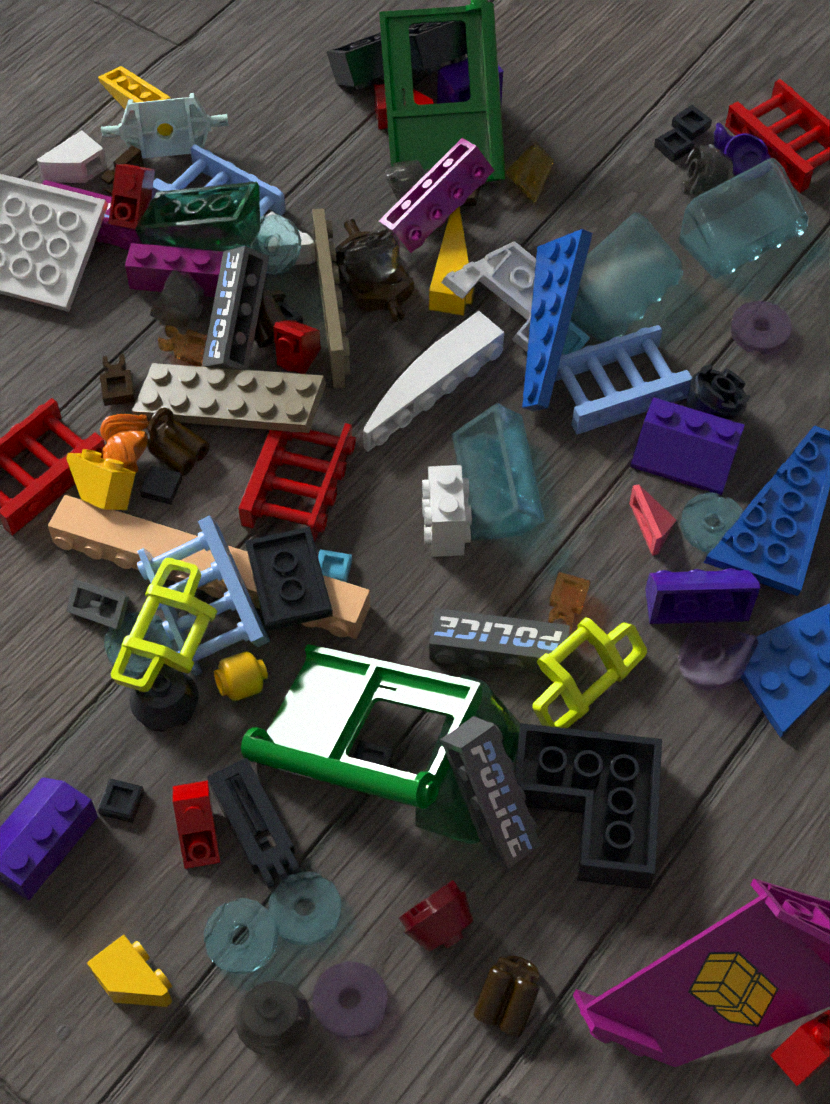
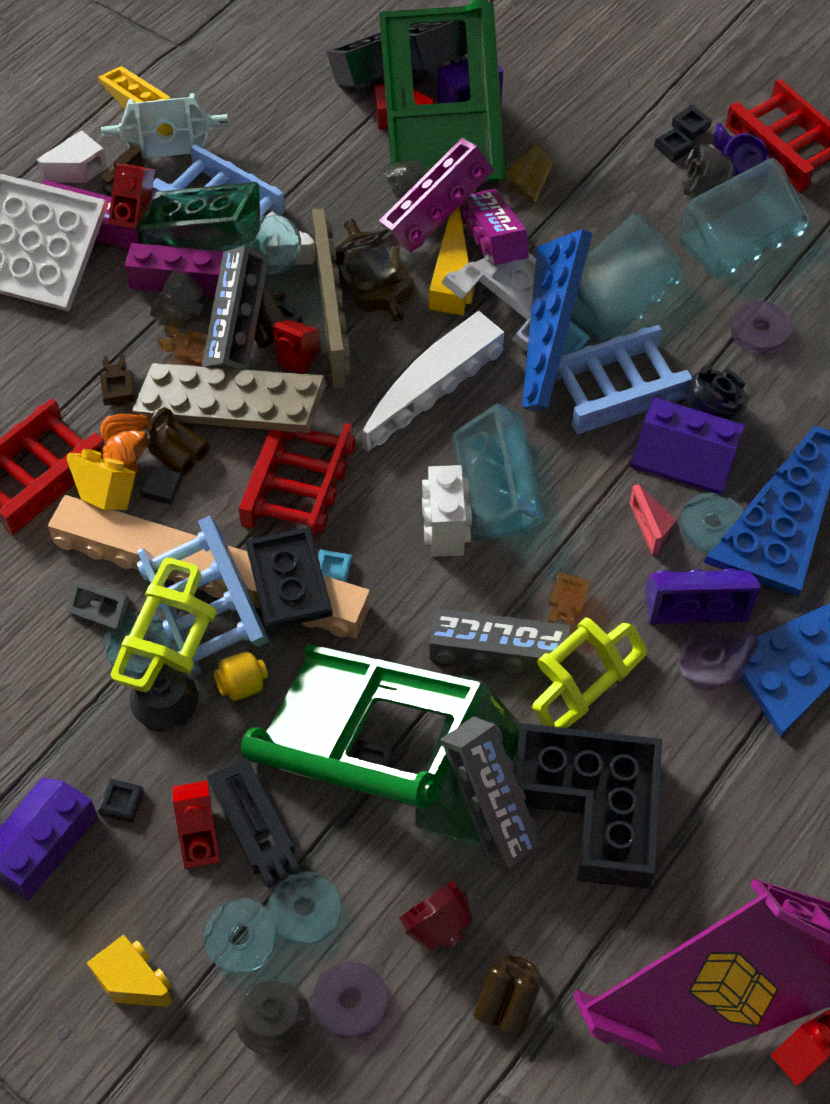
(495, 227): none -> magenta brick

